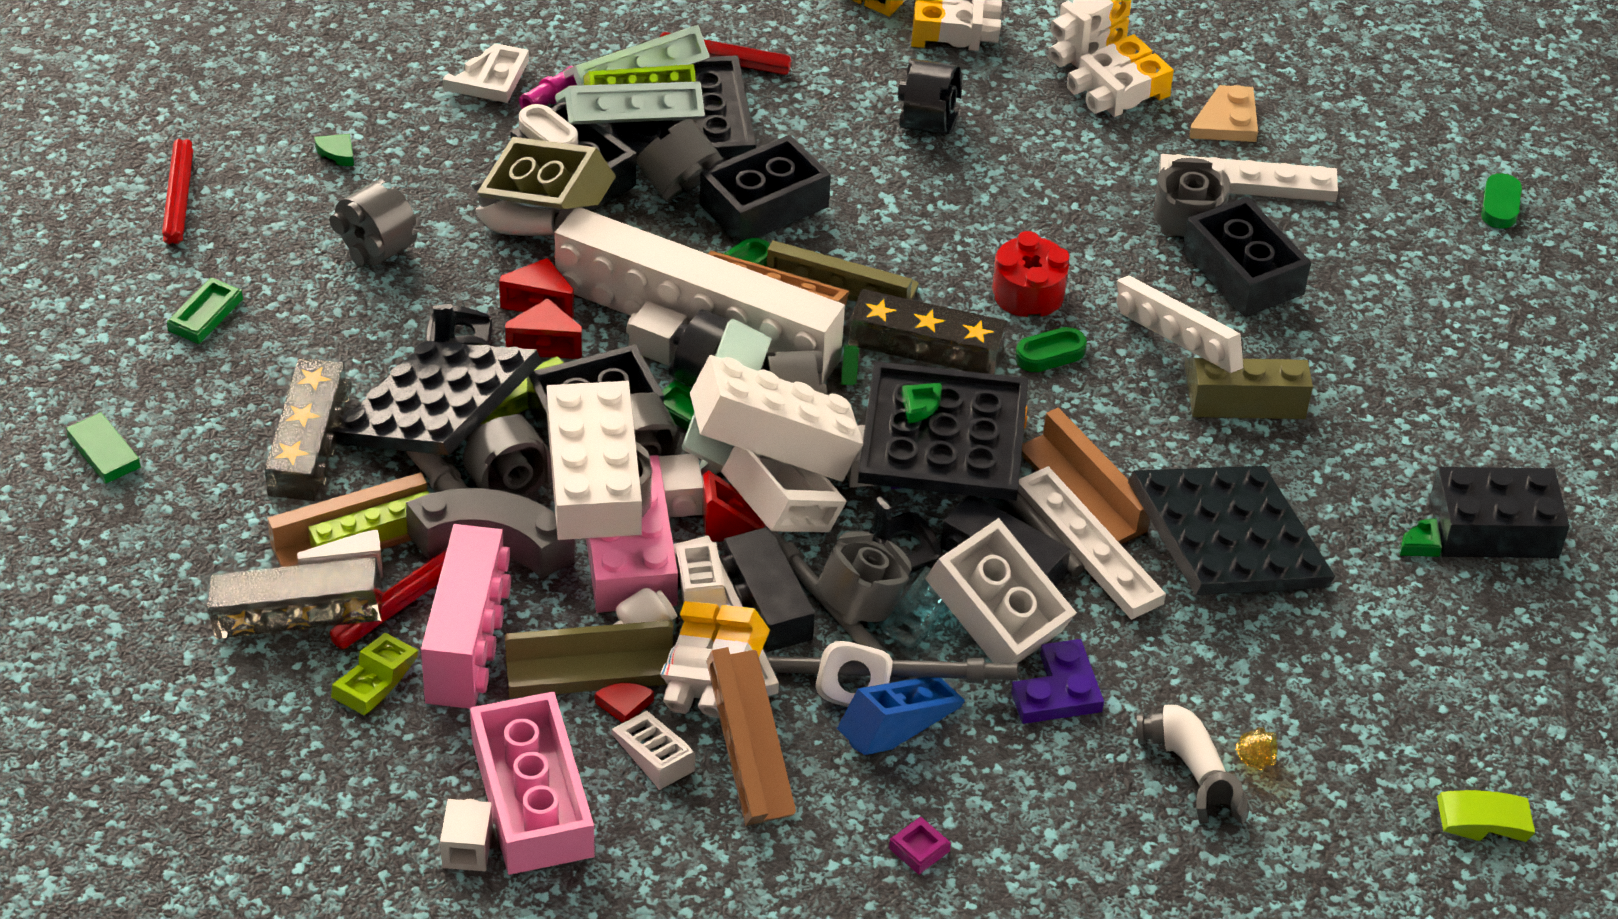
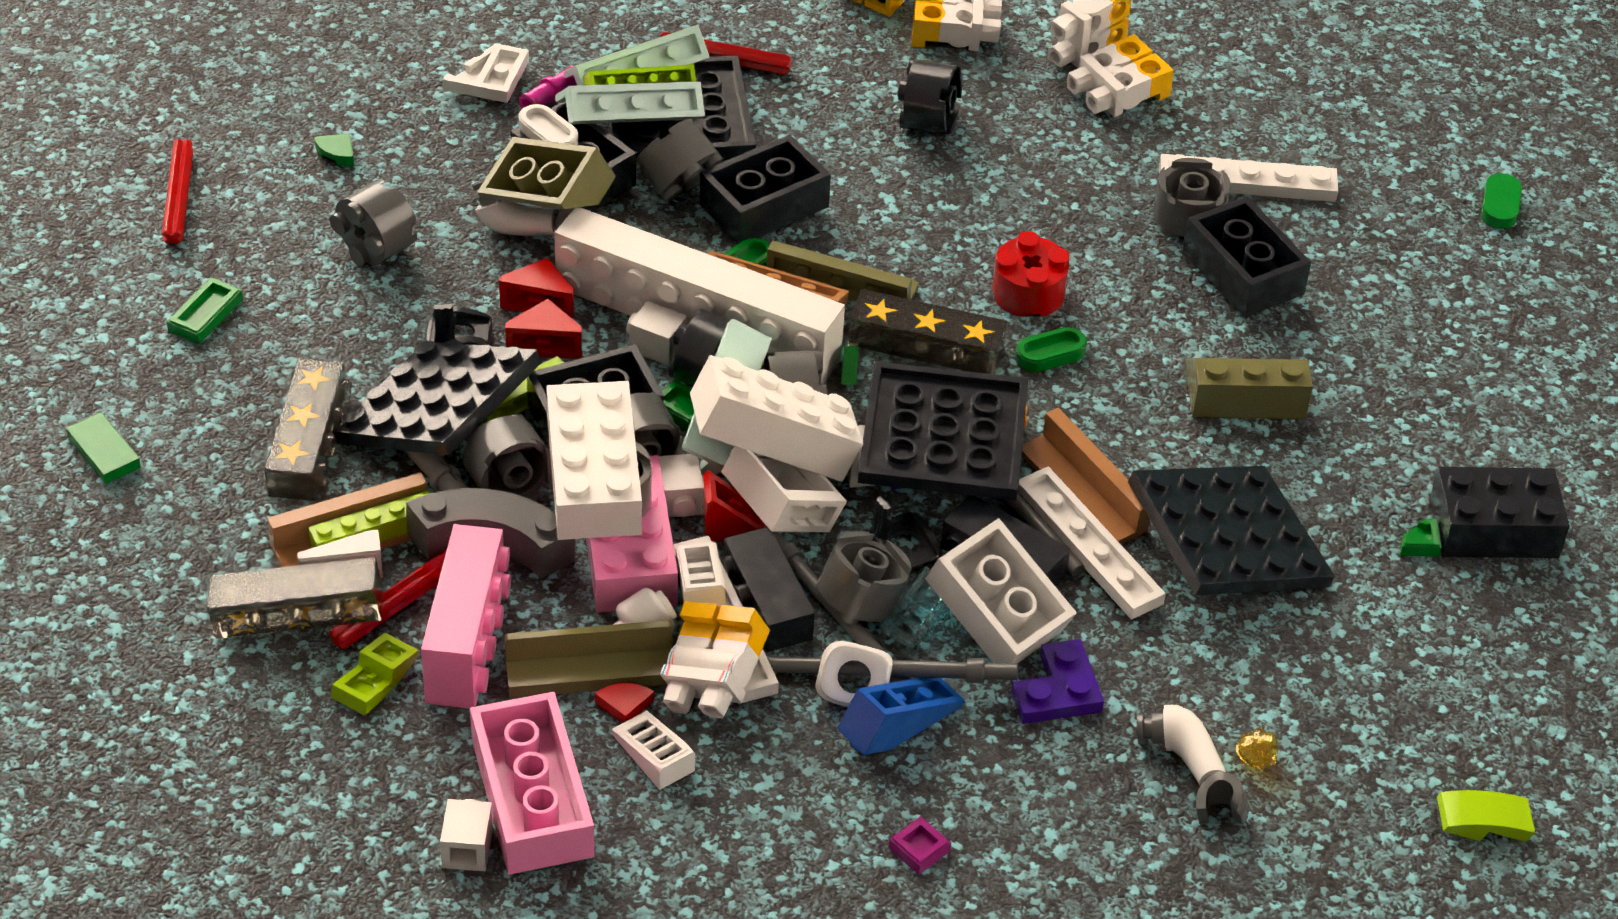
(750, 736): medium nougat panel -> none
(921, 400): green tile -> none
(1180, 324): white plate -> none
(1227, 116): tan wing -> none

